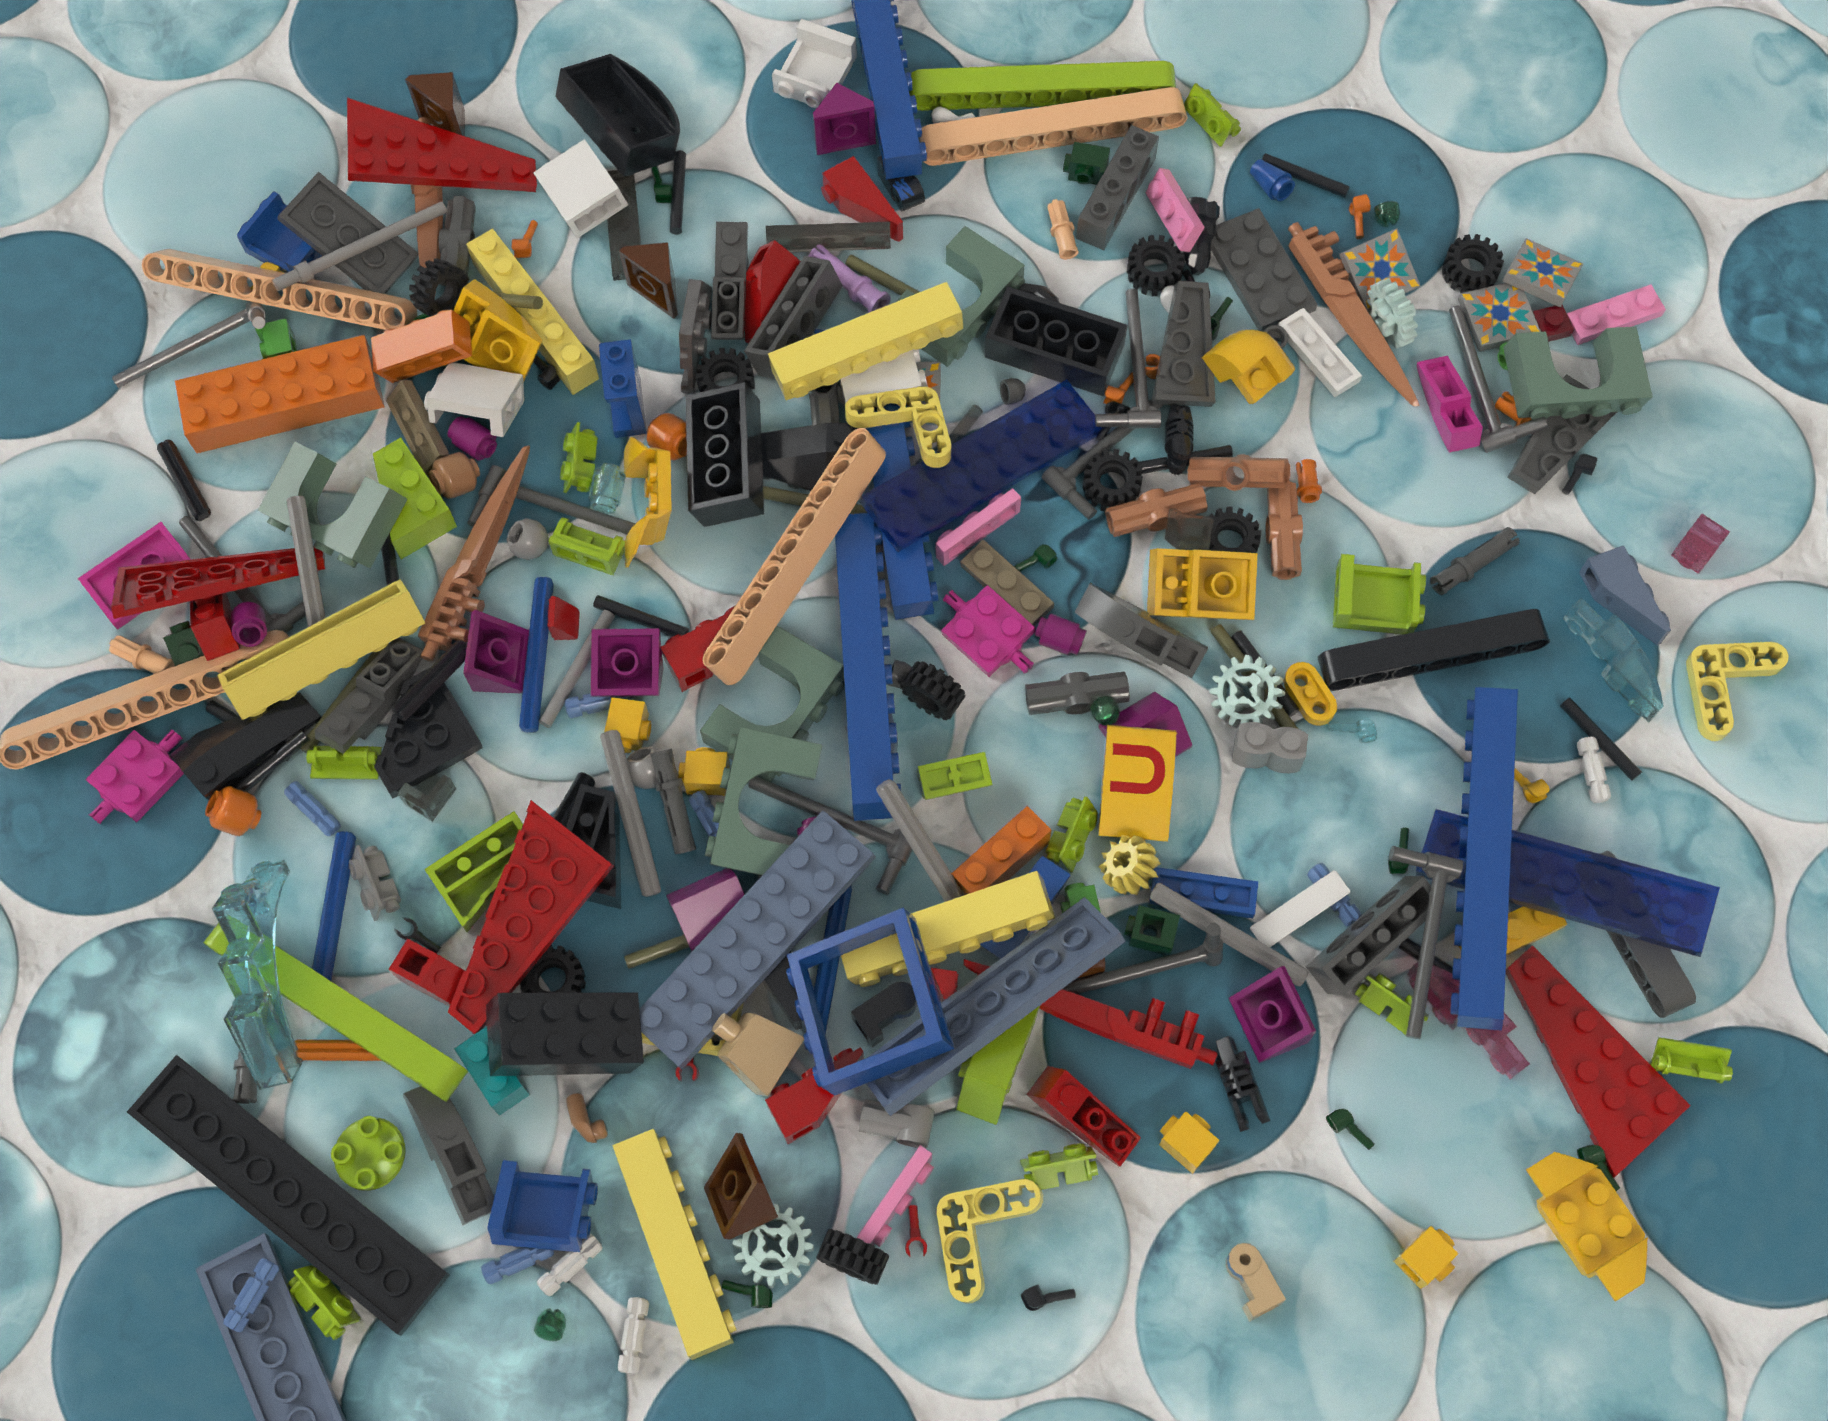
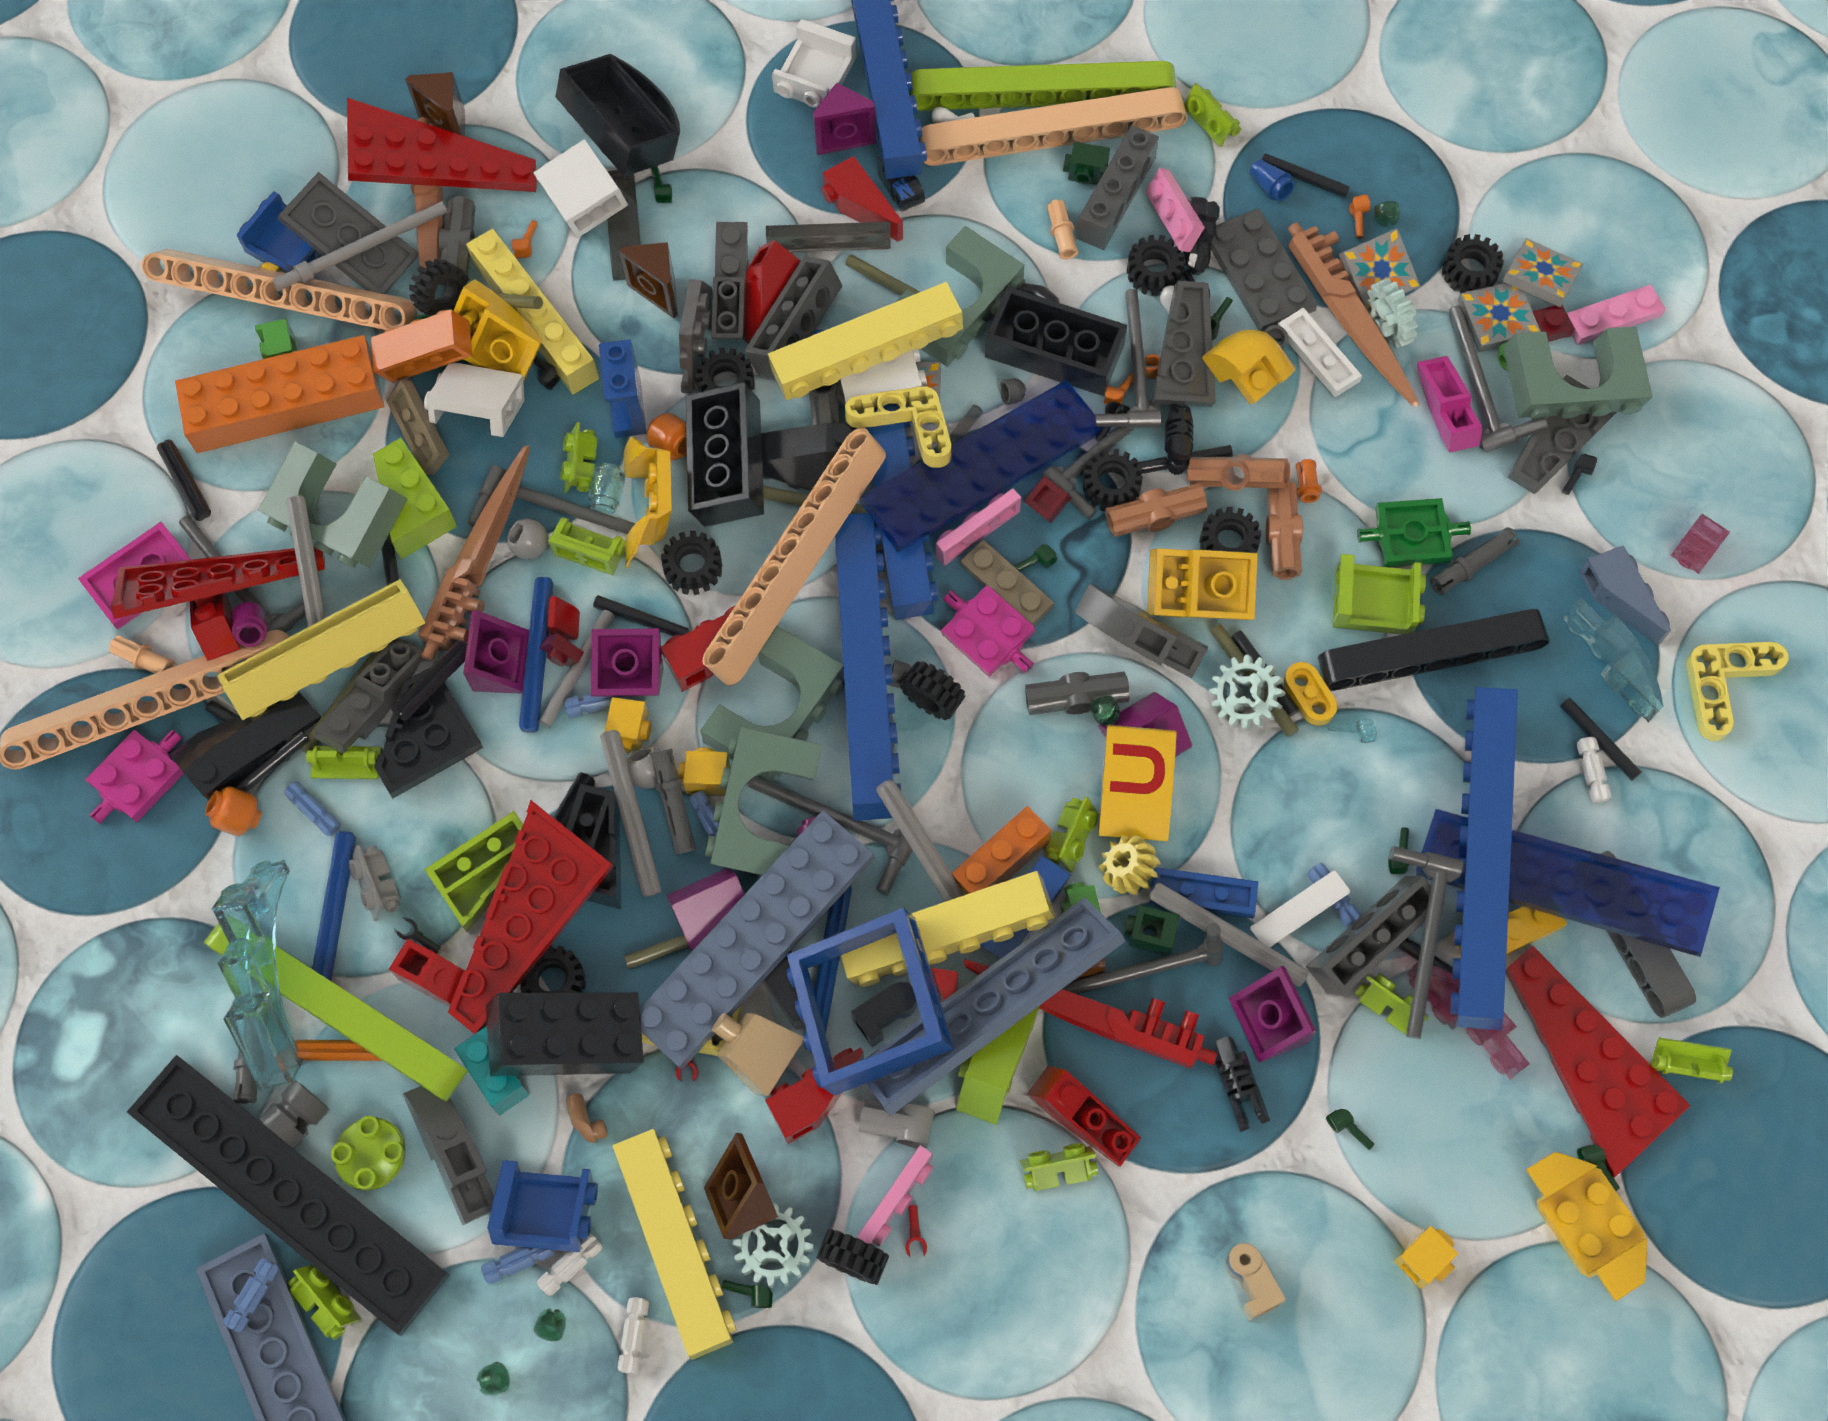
(182, 643): dark green bracket -> none
(254, 312): flat silver bar -> none
(294, 1114): none -> dark grey wheel
(429, 796): clear smoke panel -> none
(454, 475): medium nougat head -> none
(472, 438): magenta brick -> none
(500, 1377): none -> clear green hinge
(561, 650): none -> dark red plate
(677, 192): black bar -> none
(696, 579): none -> black tyre
(858, 287): lavender pin -> none
(954, 776): lime hinge -> none
(972, 1216): light yellow beam -> none
(1034, 1298): black hand -> none
(1047, 499): none -> dark red plate
(1060, 634): magenta brick -> none
(1188, 531): clear smoke panel -> none
(1188, 1140): yellow brick -> none
(1277, 748): light grey brick -> none
(1413, 532): none -> green plate
(1507, 406): orange pin -> none
(1532, 791): yellow hand -> none

